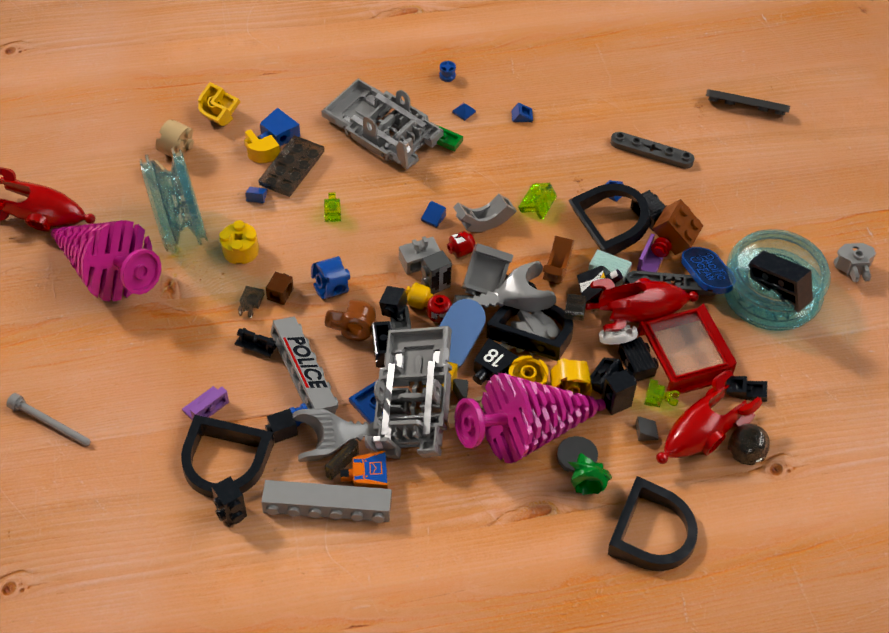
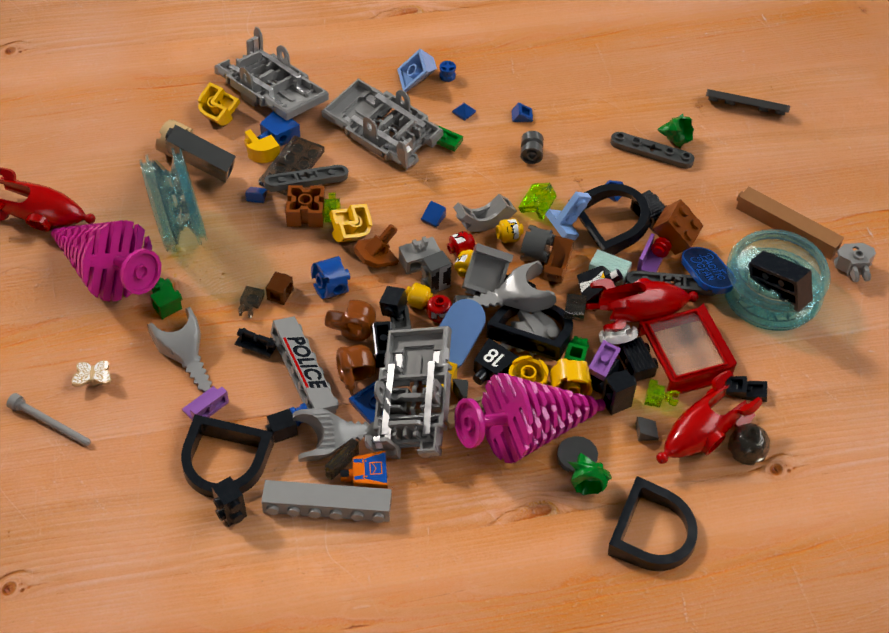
(91, 375): none -> tan animal
(165, 298): none -> green brick
(184, 348): none -> light grey animal
(200, 153): none -> dark grey brick
(239, 242): yellow brick -> none
(289, 90): none -> light grey piece
(305, 206): none -> dark orange brick
(306, 177): none -> dark grey piece
(351, 223): none -> yellow brick
(355, 364): none -> dark orange piece
(376, 250): none -> dark orange piece
(416, 69): none -> light blue slope
(462, 262): none -> yellow head
(509, 230): none -> yellow head
(532, 147): none -> dark grey wheel
(537, 245): none -> dark grey brick
(564, 219): none -> light blue bracket
(577, 349): none -> green brick
(603, 360): none -> medium lavender panel
(678, 130): none -> green hair
(783, 218): none -> medium nougat brick

